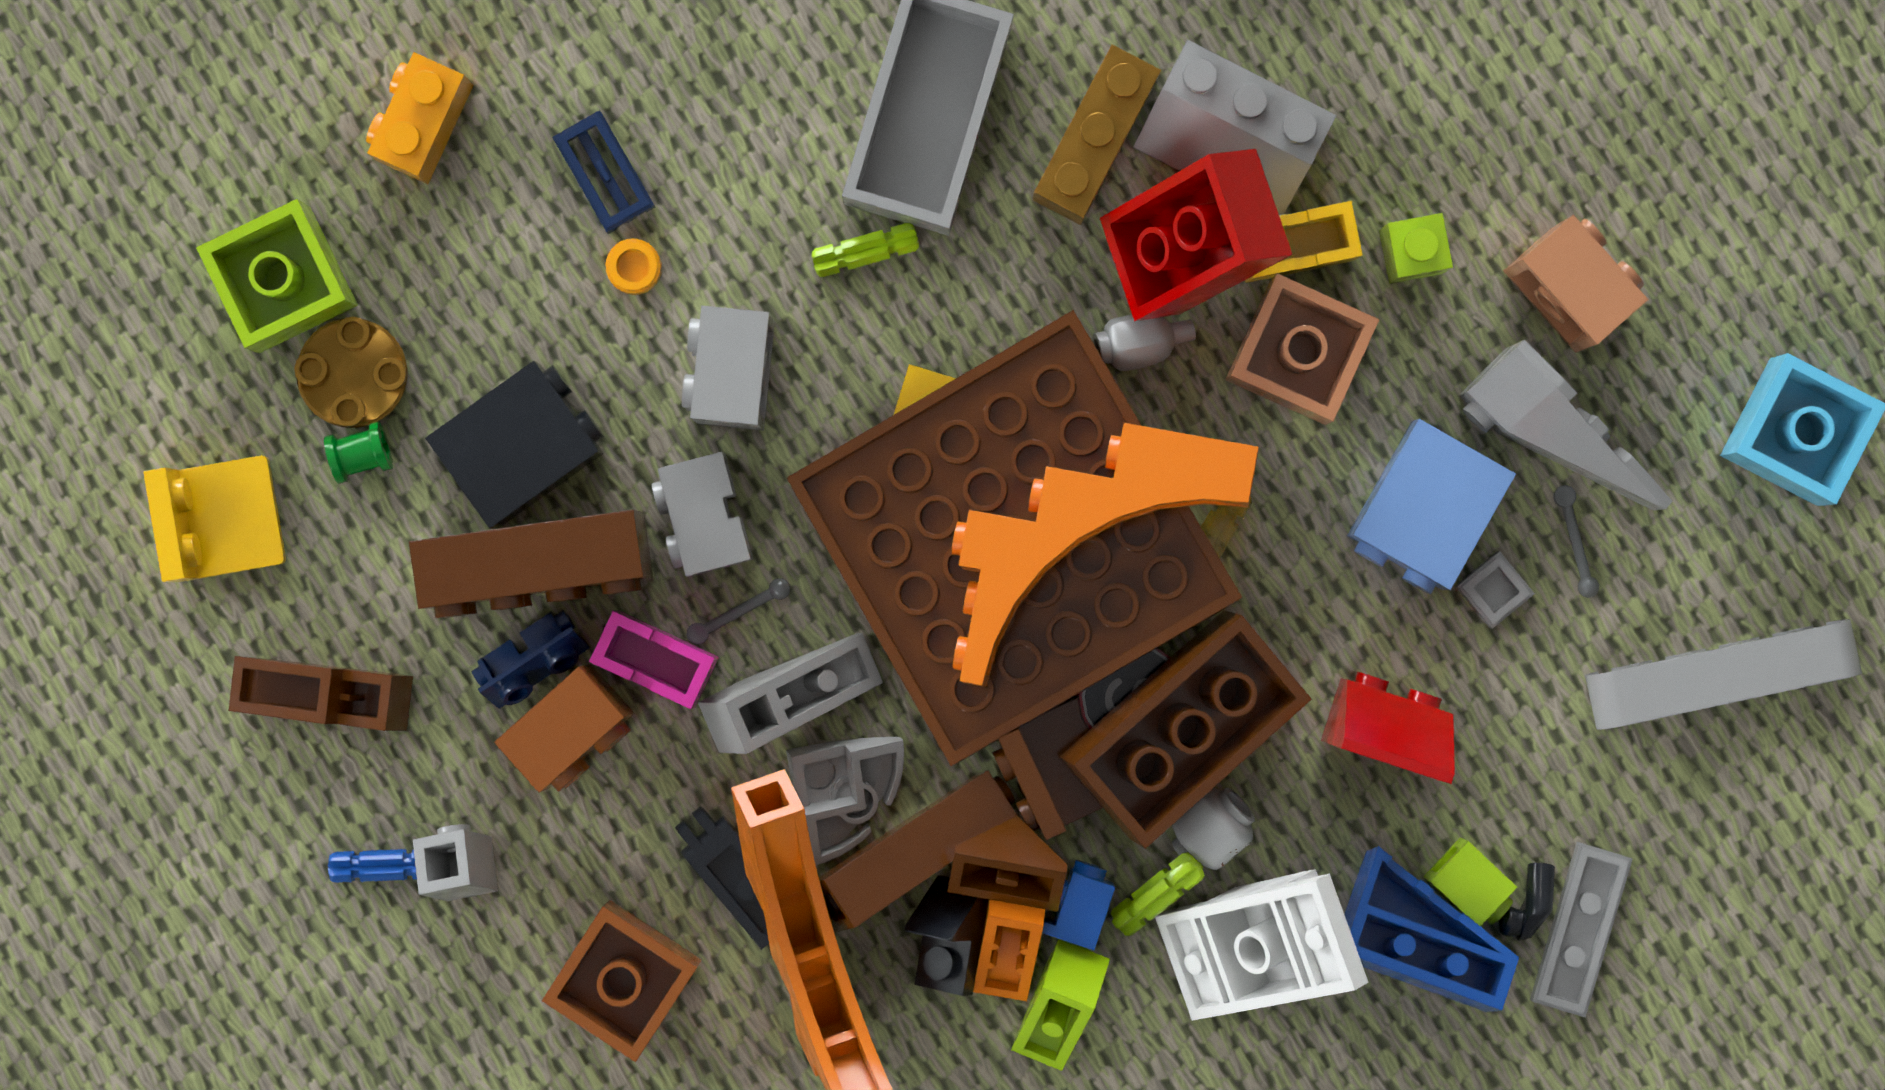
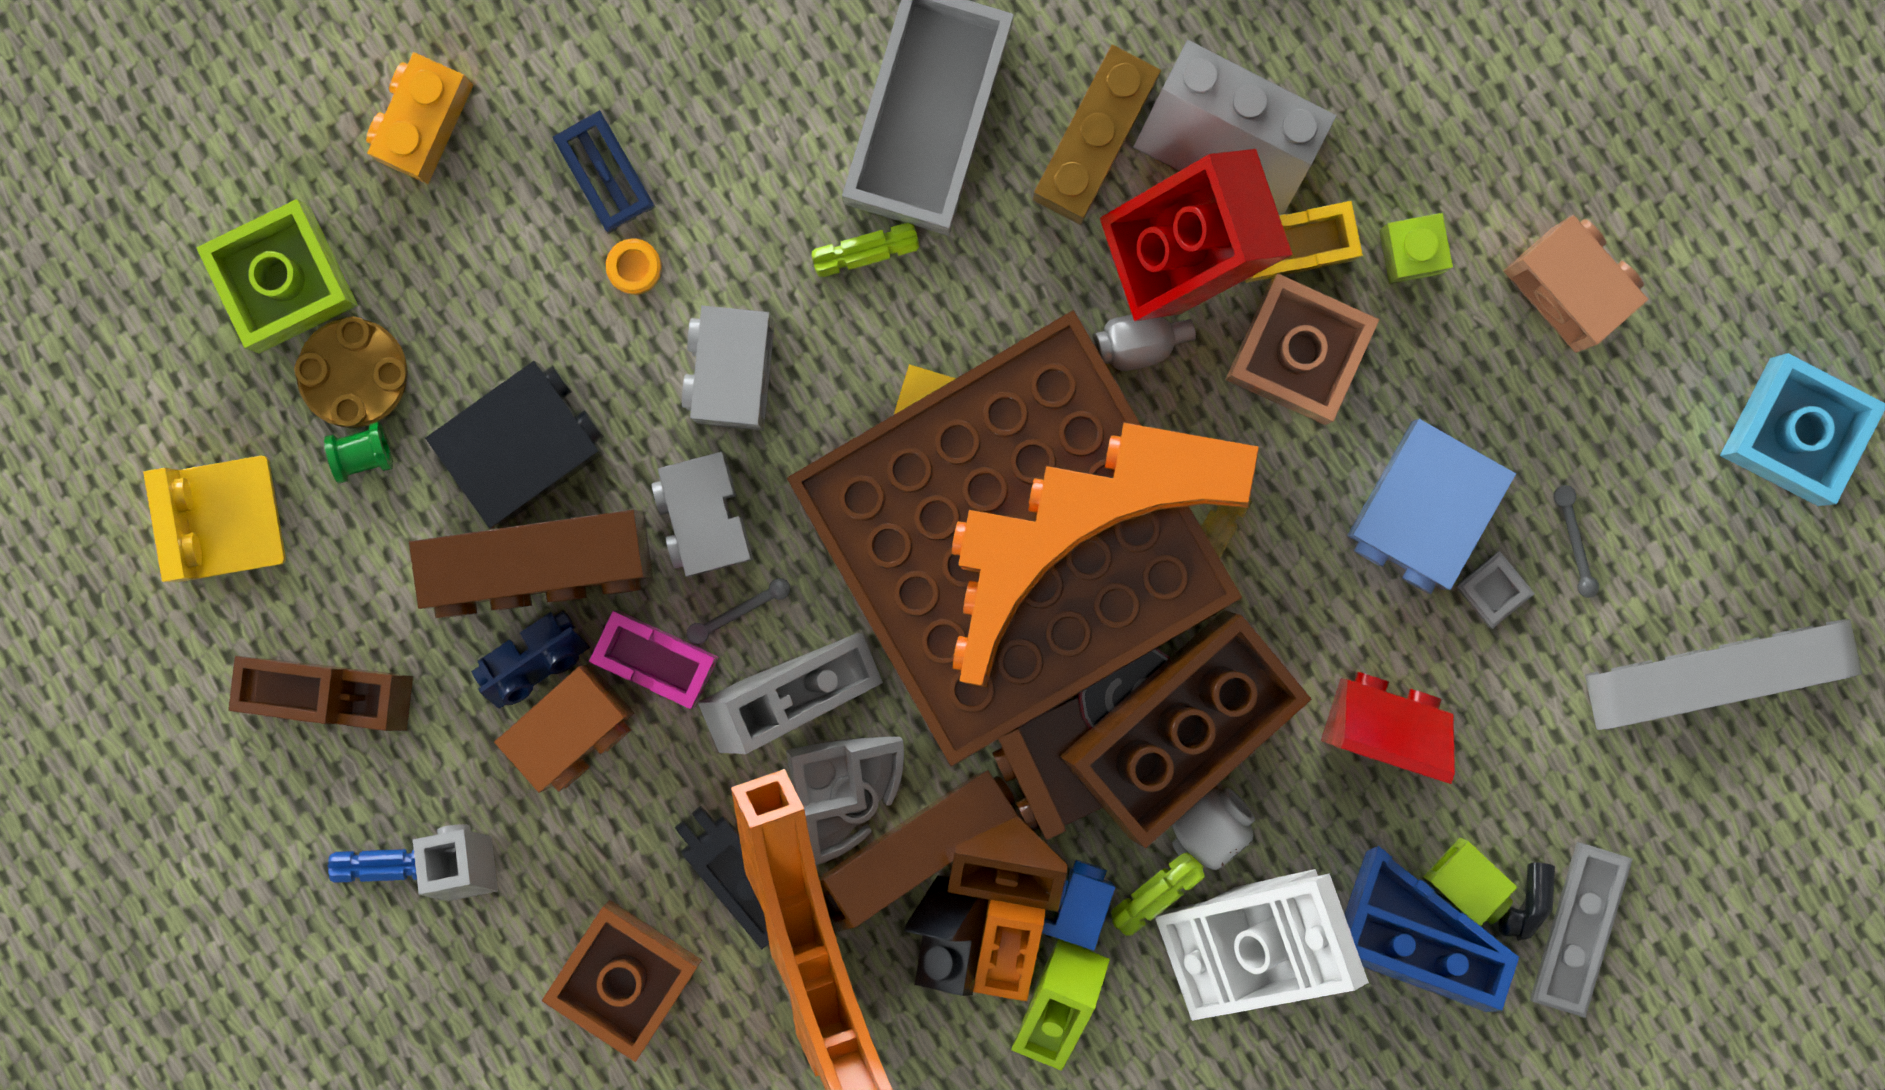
(1531, 406): light grey wedge -> none

